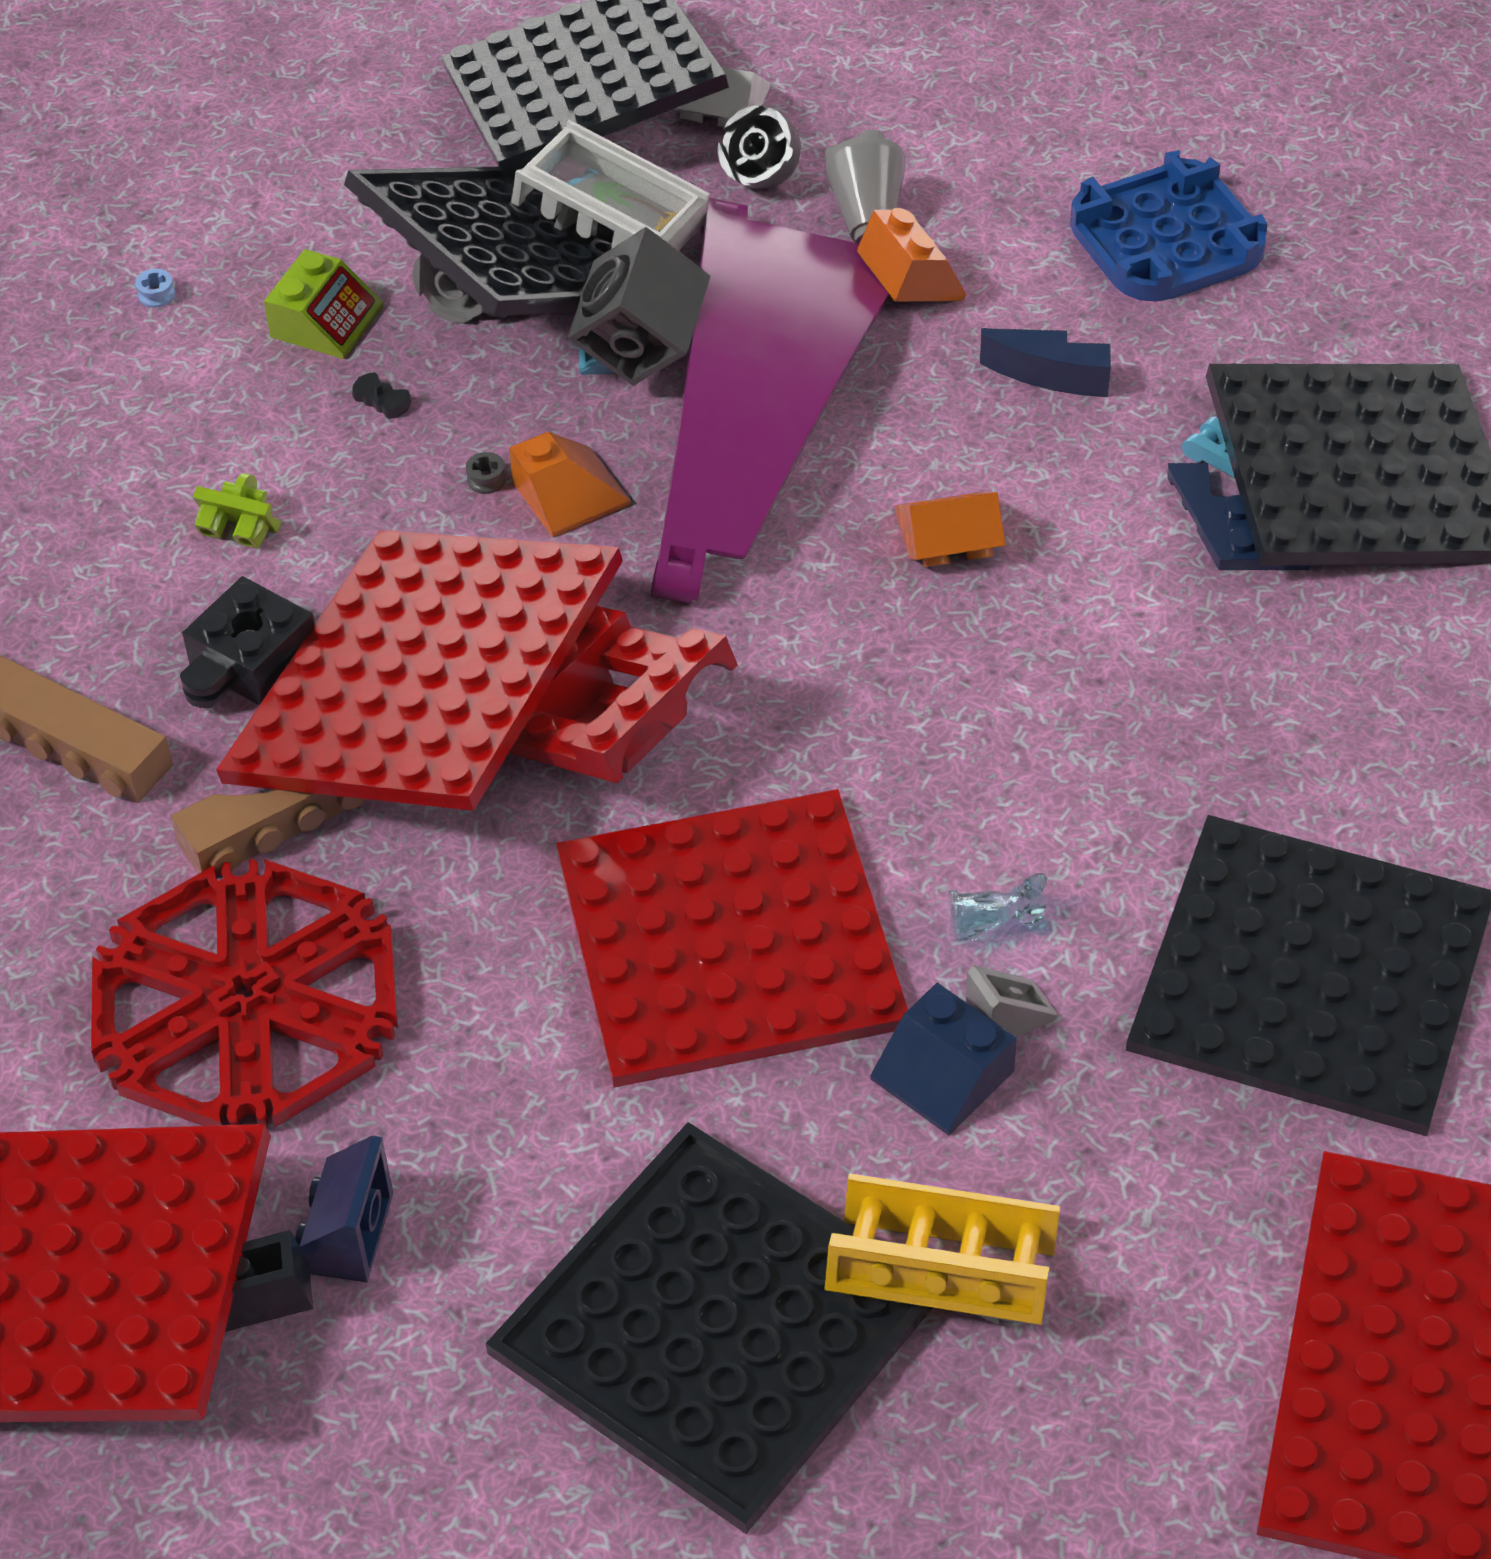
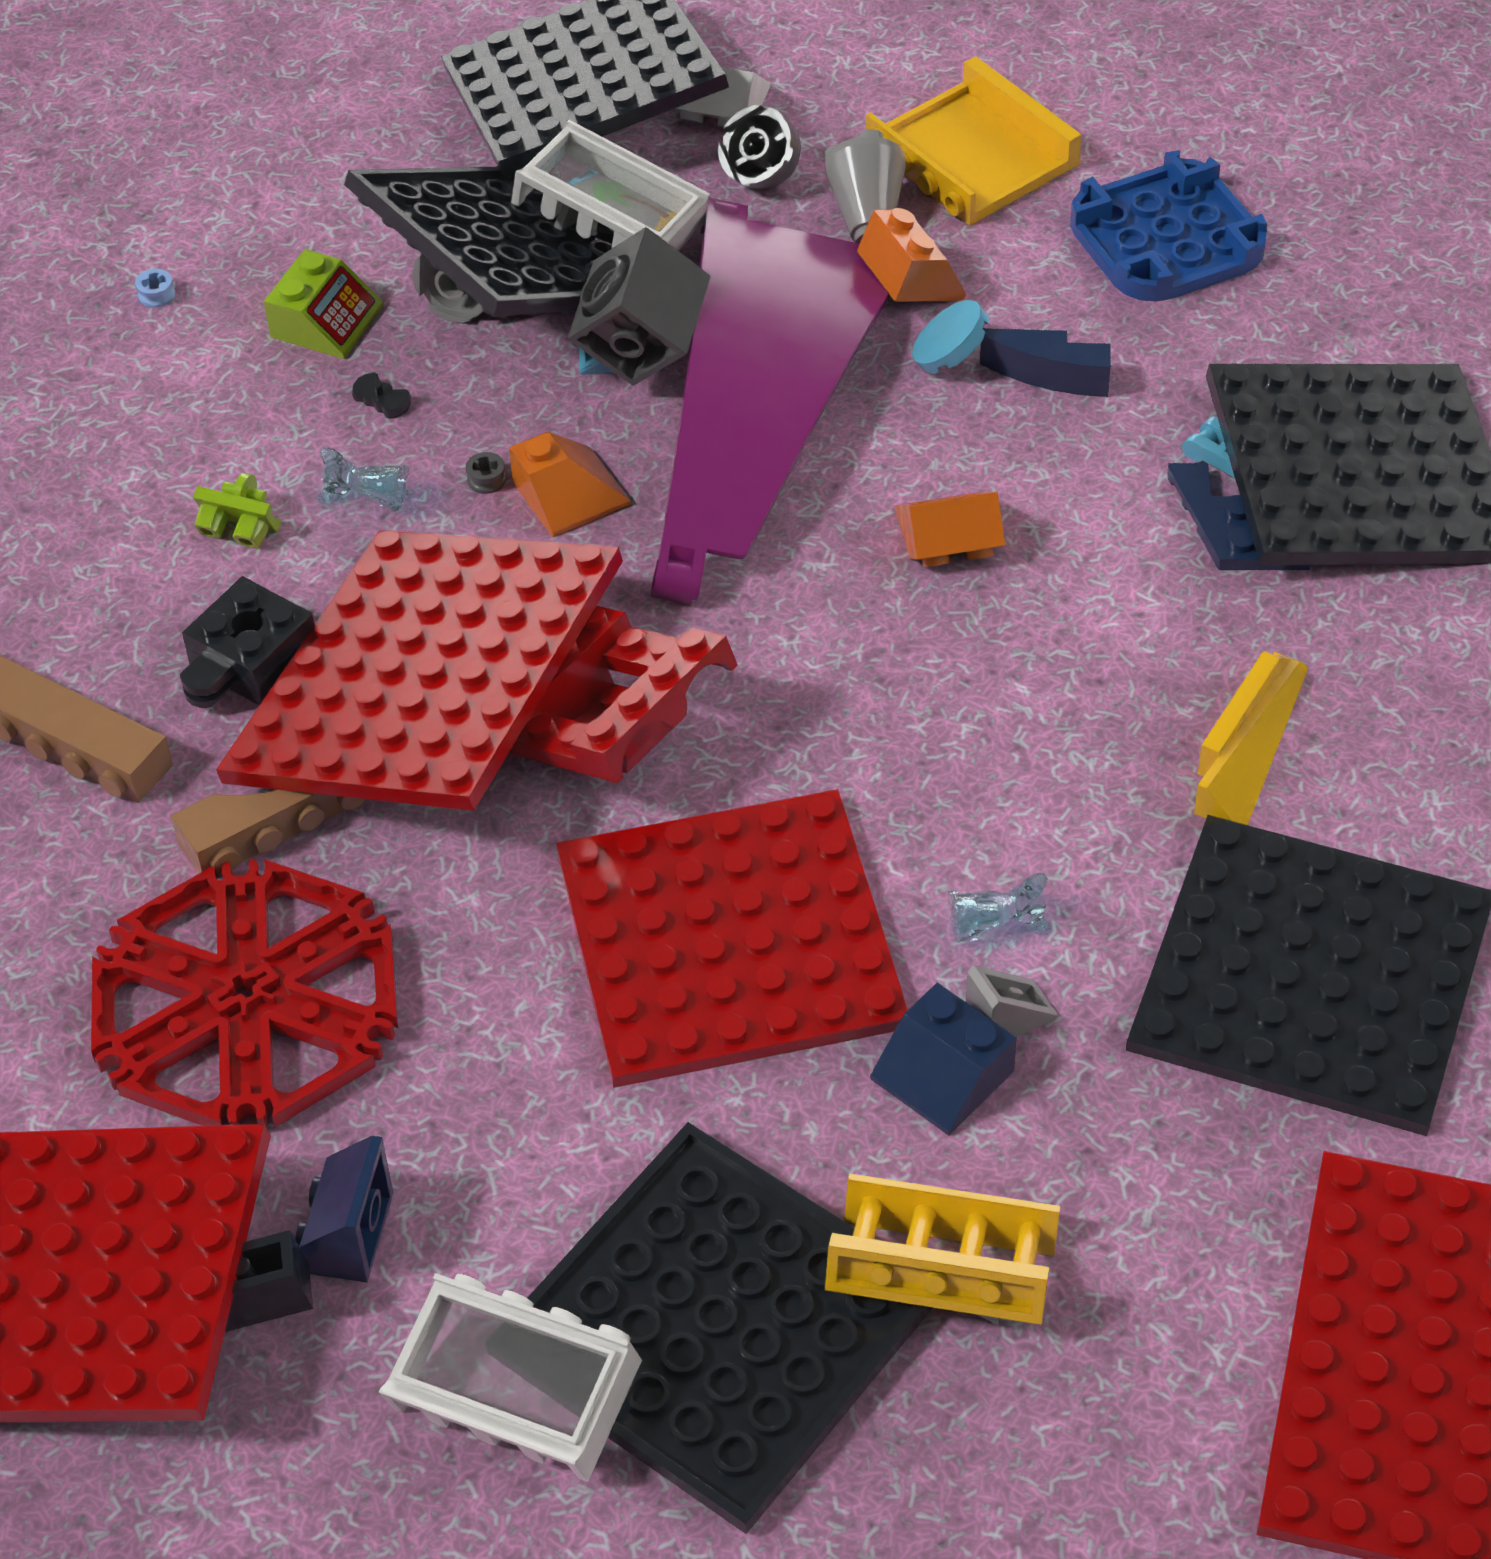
(378, 482): none -> clear light blue animal
(514, 1373): none -> window
(950, 336): none -> medium azure tile
(981, 143): none -> yellow panel
(1246, 738): none -> yellow wedge

